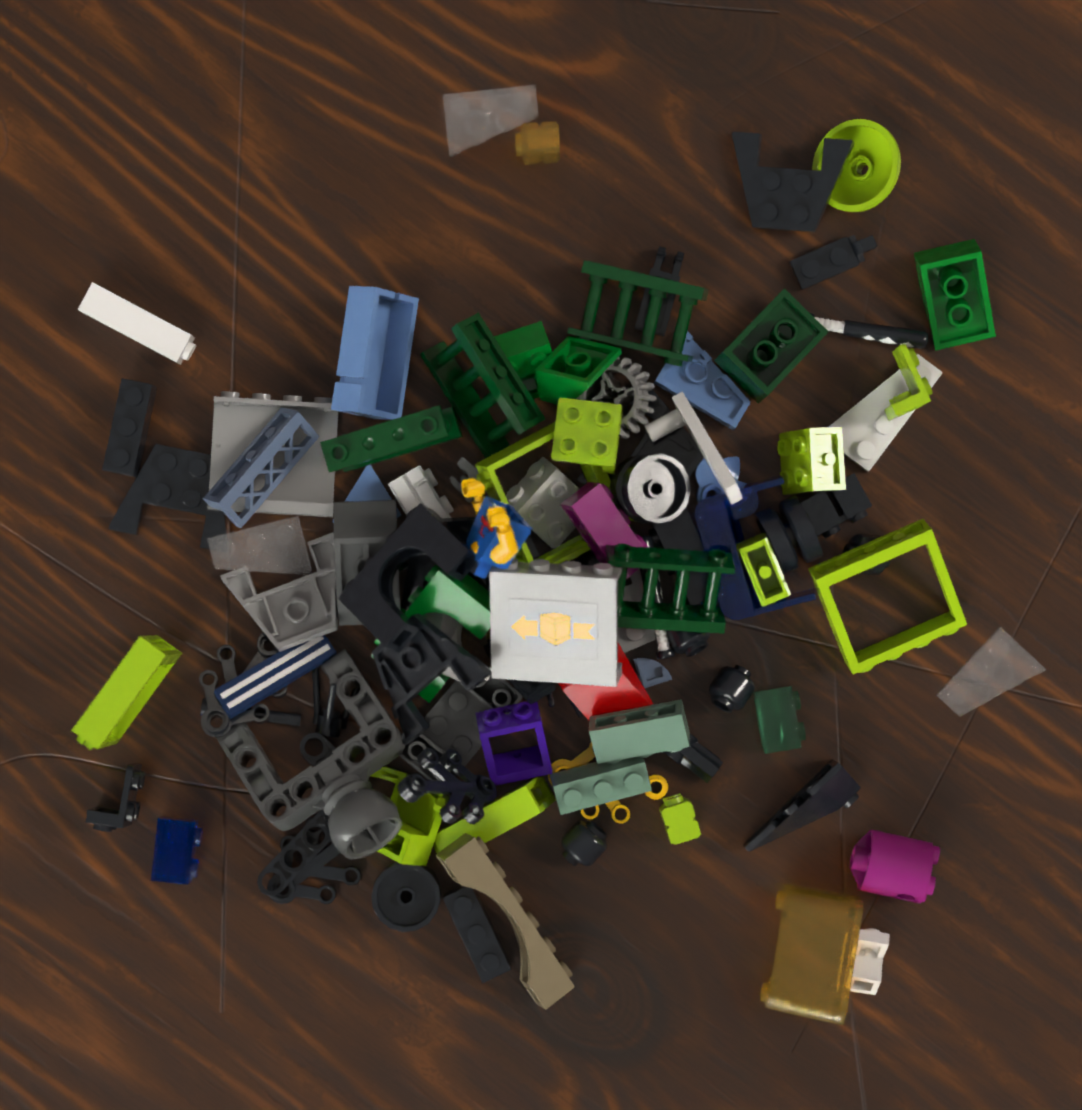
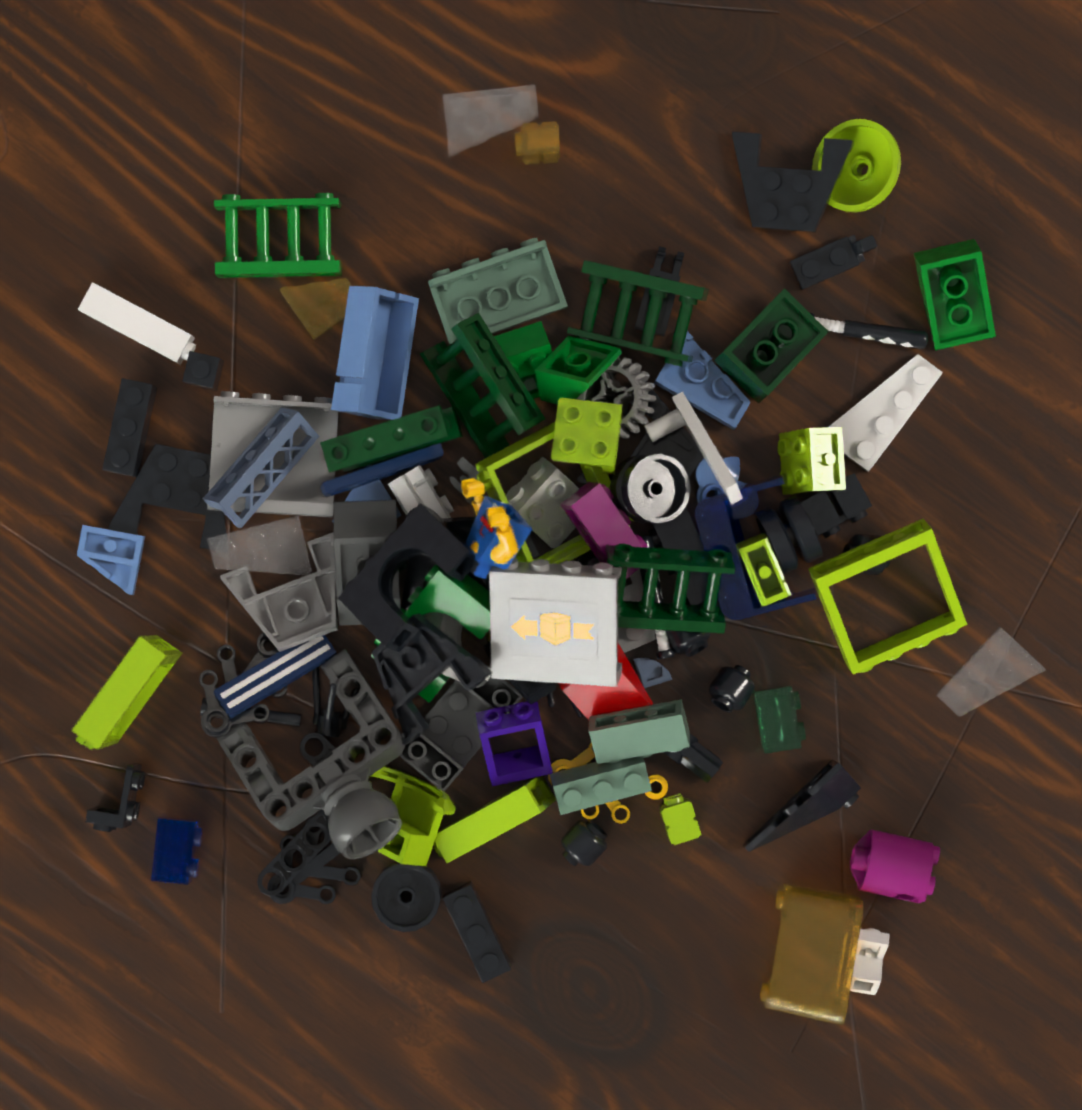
(112, 554): none -> medium blue wing
(203, 370): none -> black brick
(263, 265): none -> green fence
(318, 304): none -> clear yellow wing
(381, 470): none -> dark blue tile
(477, 787): black plant -> none
(503, 289): none -> sand green bracket
(539, 969): dark tan arch -> none
(918, 387): lime bracket -> none

